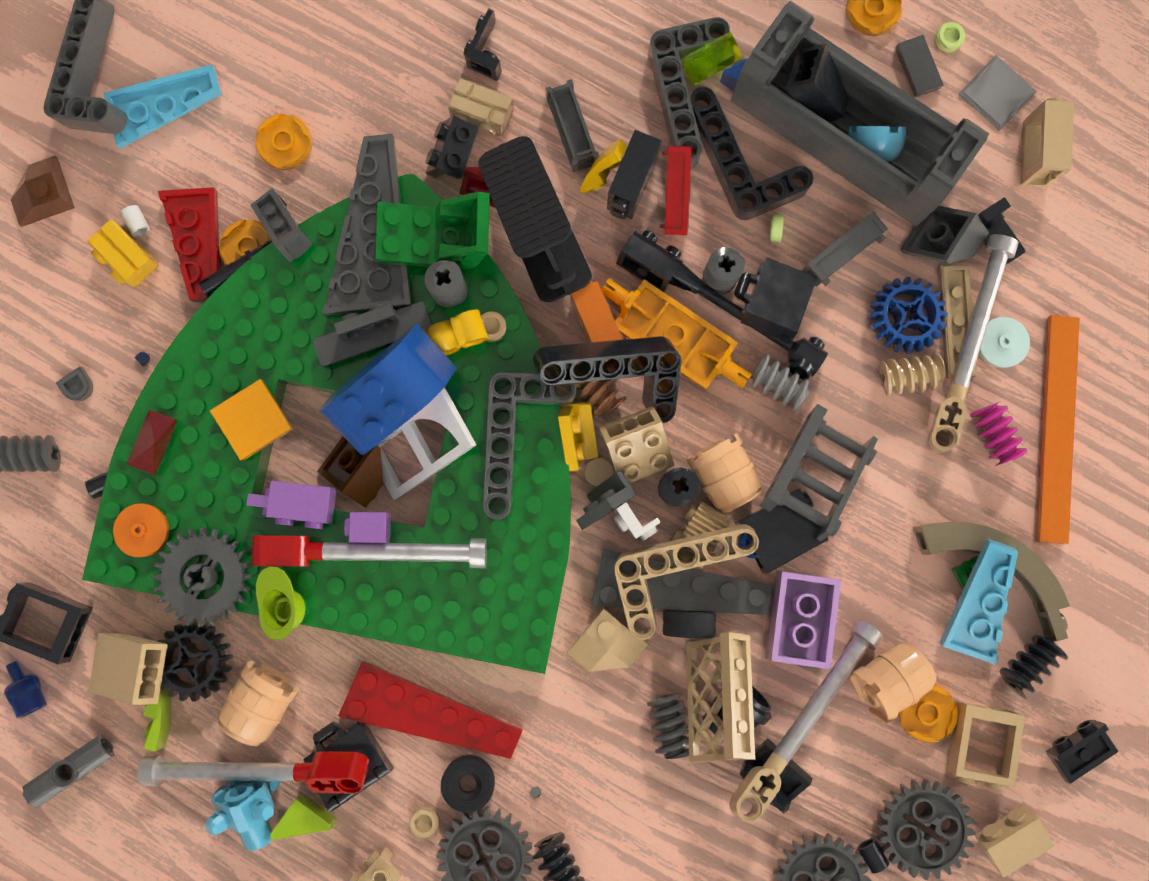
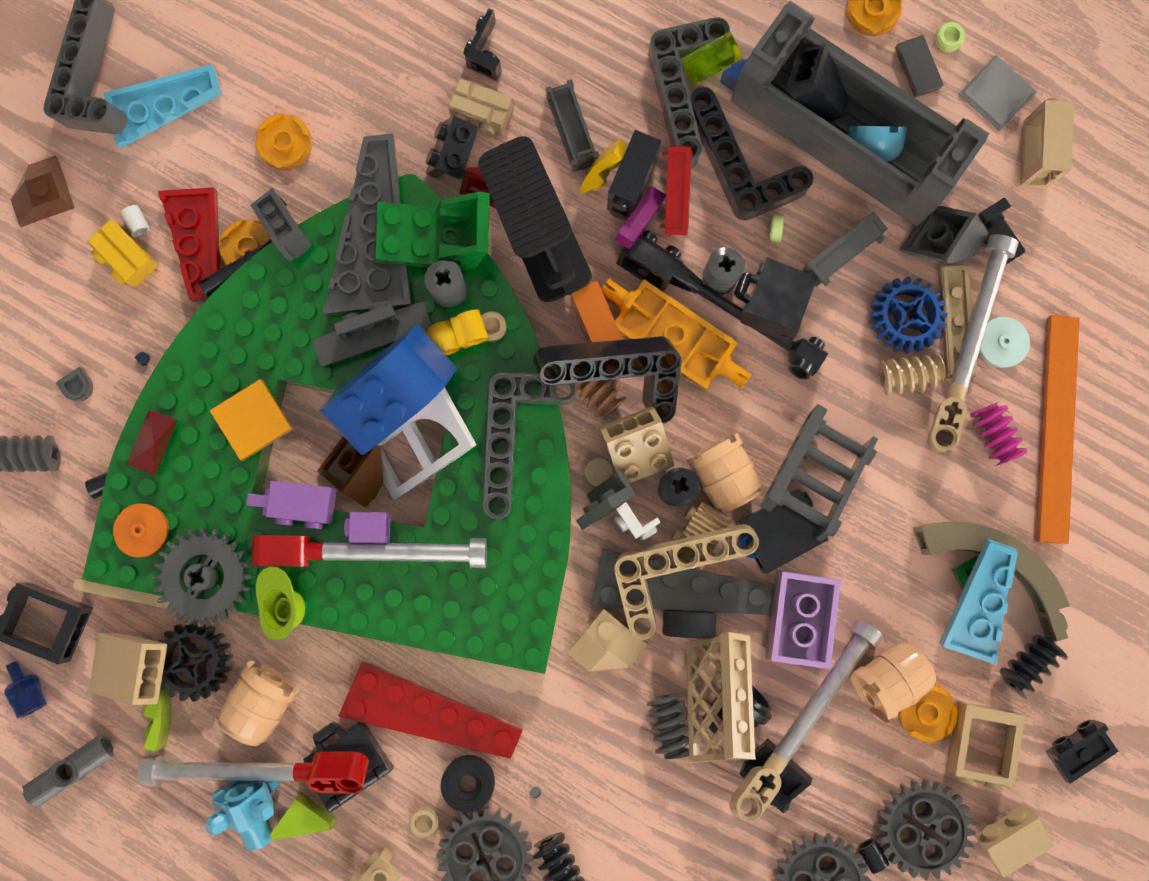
(118, 593): none -> tan tile
(578, 434): yellow bracket -> none
(640, 217): none -> magenta piece
(780, 383): light grey piece -> none

